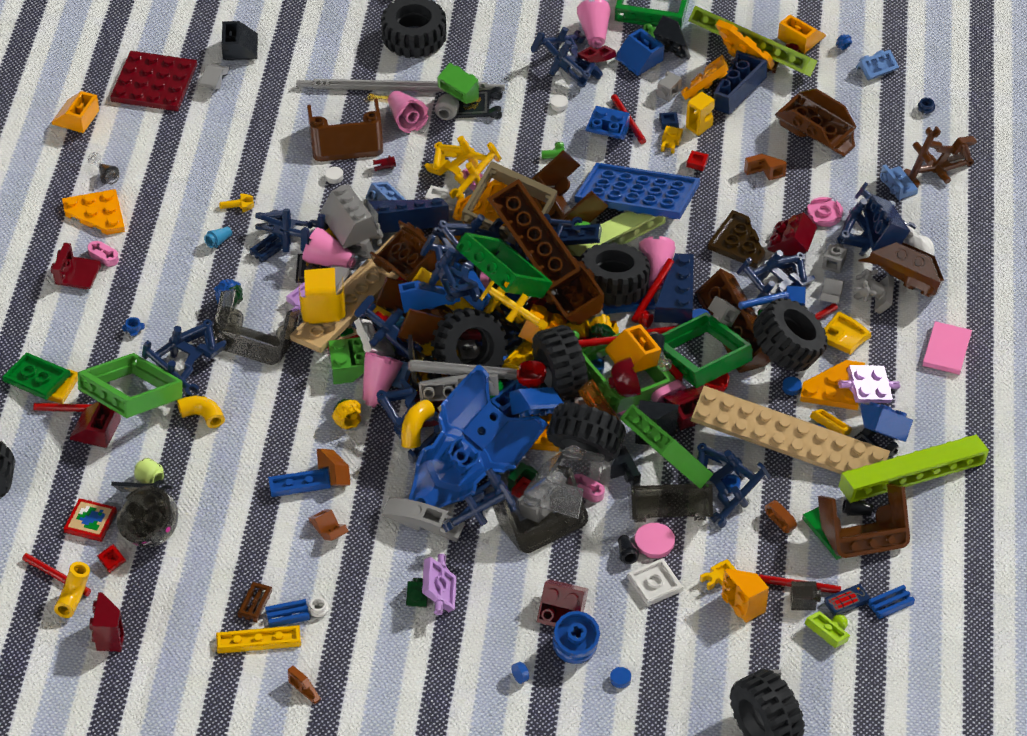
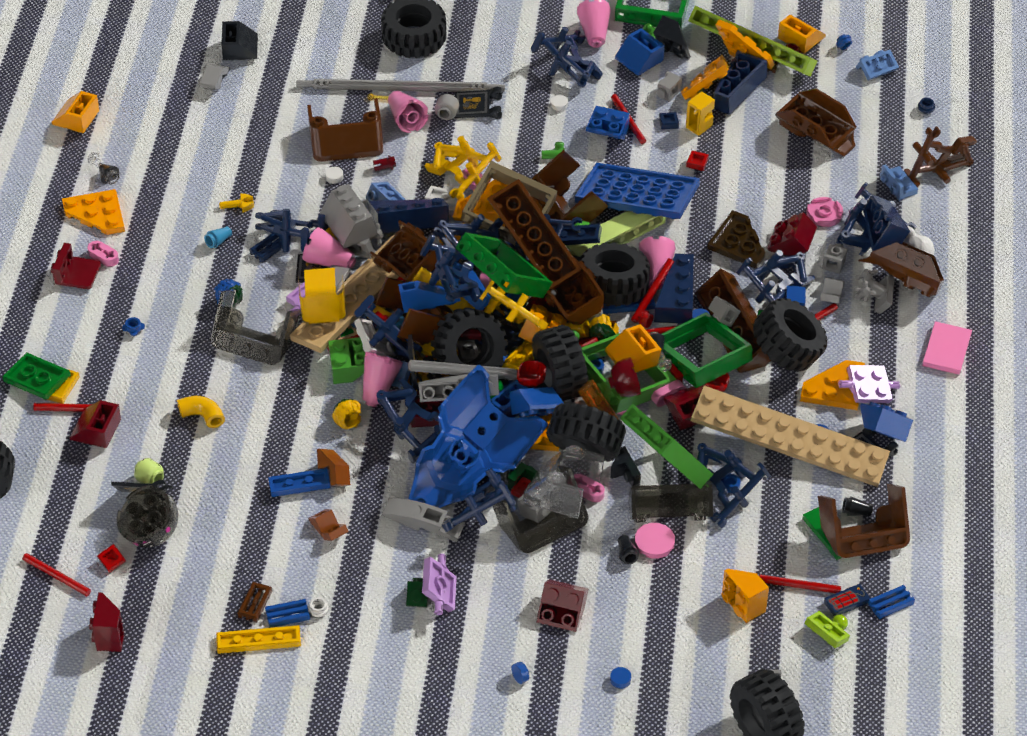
(72, 590): yellow cylinder -> none
(90, 520): tile -> none
(94, 384): bright green window -> none
(153, 81): dark red plate -> none
(180, 341): dark blue piece -> none
(302, 684): dark orange tile -> none
(413, 423): yellow cylinder -> none
(459, 84): bright green slope -> none
(564, 640): blue wheel -> none
(596, 341): red bar -> none
(597, 55): dark red slope -> none
(655, 582): white tile -> none
(662, 414): black slope -> none
(670, 138): yellow plate -> none
(716, 574): yellow plate -> none
(762, 300): blue bar -> none
(771, 166): dark orange slope -> none
(780, 516): dark orange beam -> none
(791, 386): blue tile -> none
(804, 595): clear smoke brick -> none
(830, 422): yellow tile -> none
(846, 333): yellow plate -> none
(913, 468): lime brick -> none

